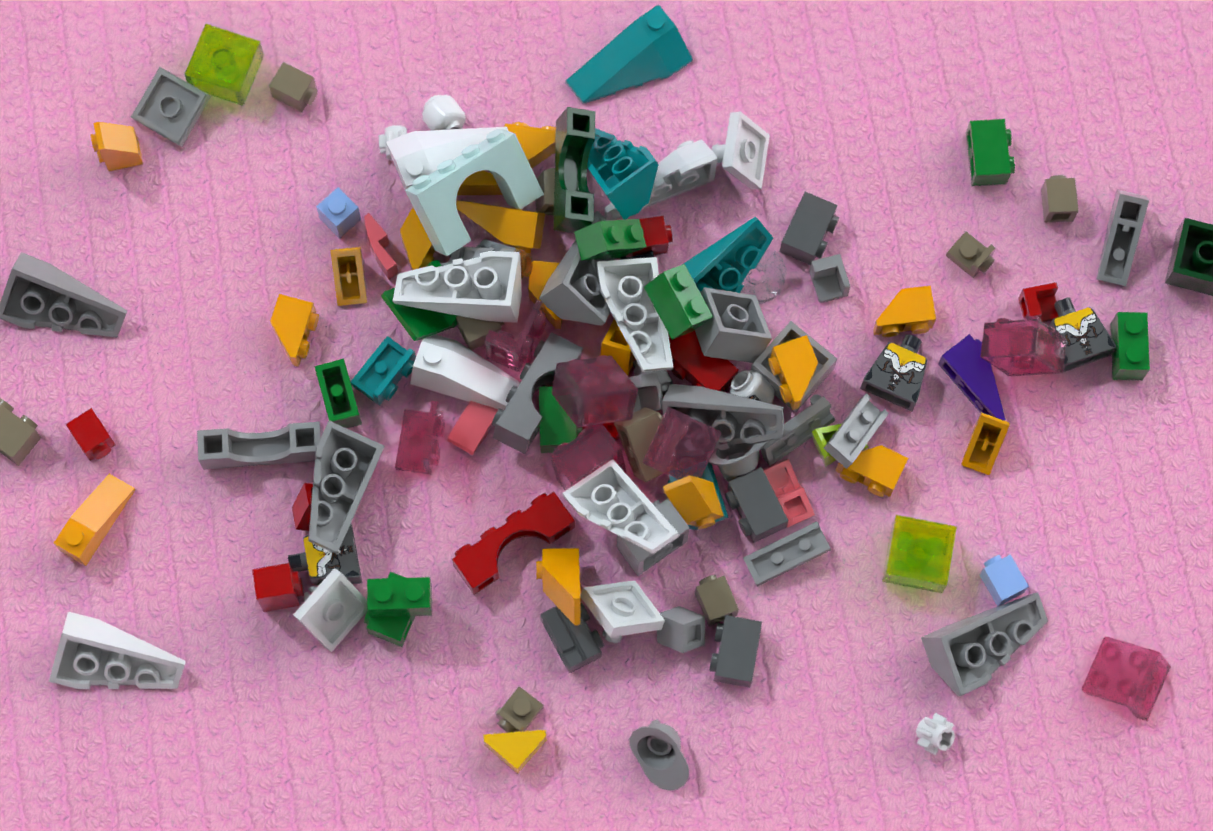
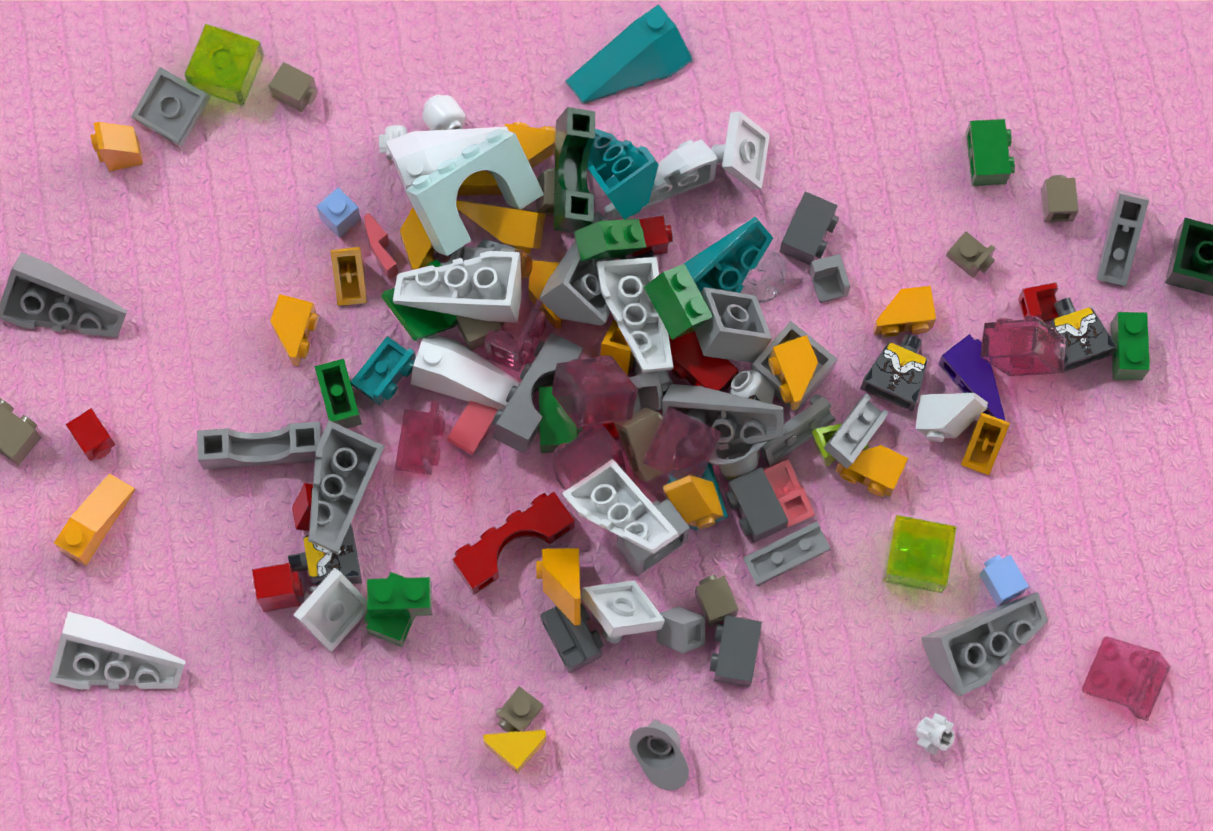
(947, 414): none -> white slope

